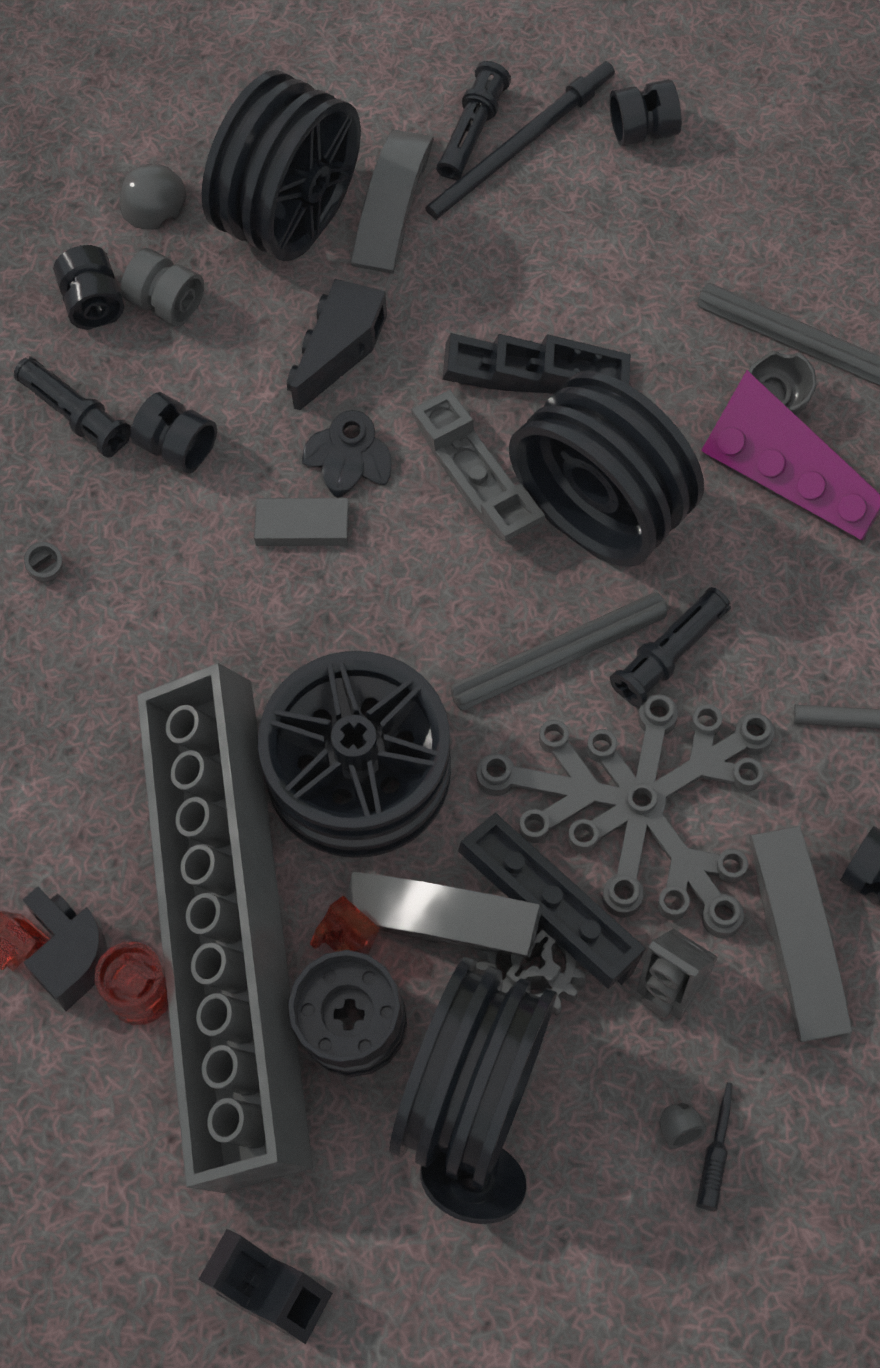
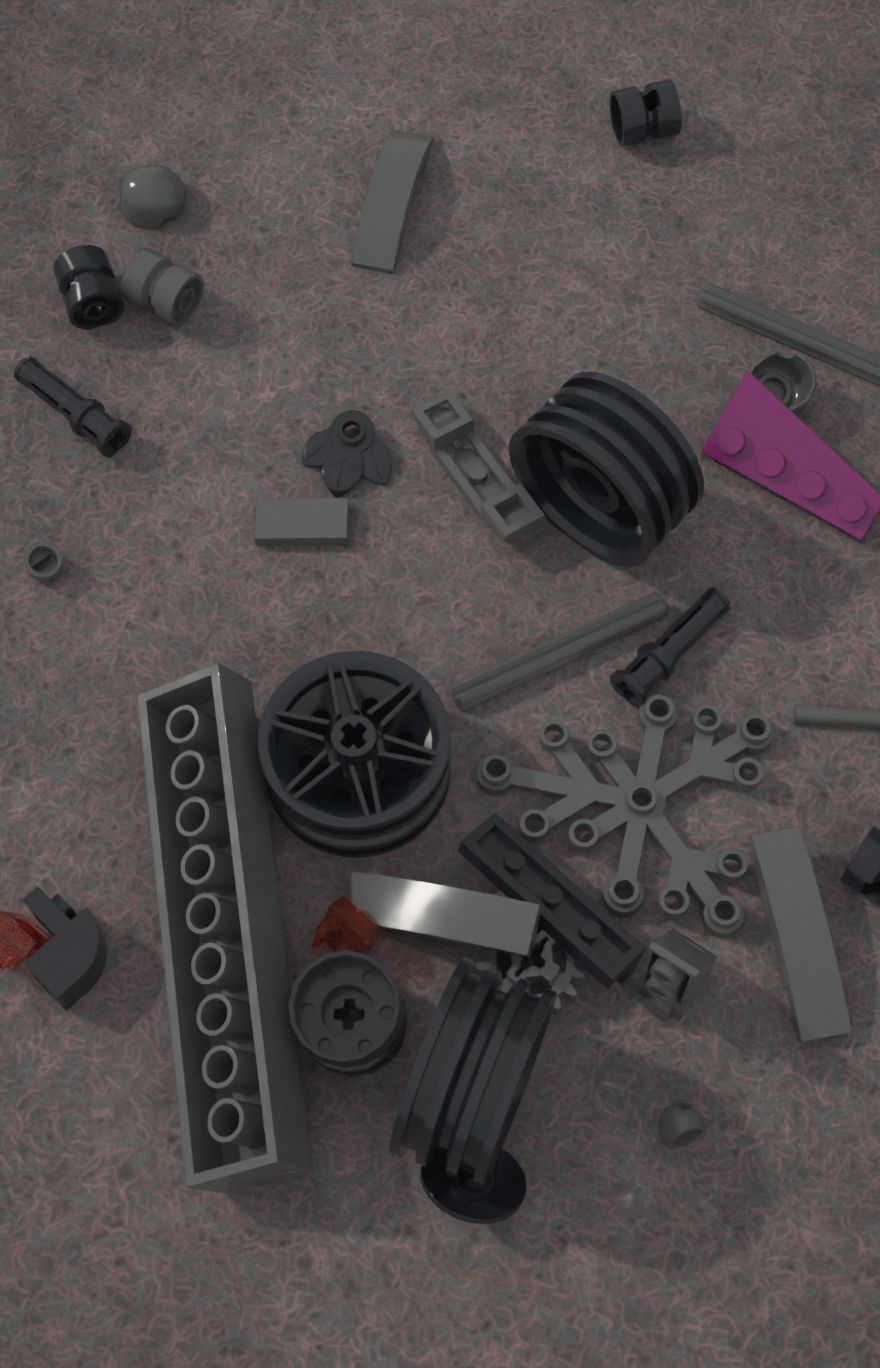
(132, 983): clear red wheel -> none
(171, 431): black wheel -> none
(265, 1287): black brick -> none
(280, 164): black wheel -> none
(342, 337): black slope -> none
(483, 92): black pin -> none
(527, 365): black slope -> none
(577, 93): black bar -> none
(715, 1159): black piece -> none

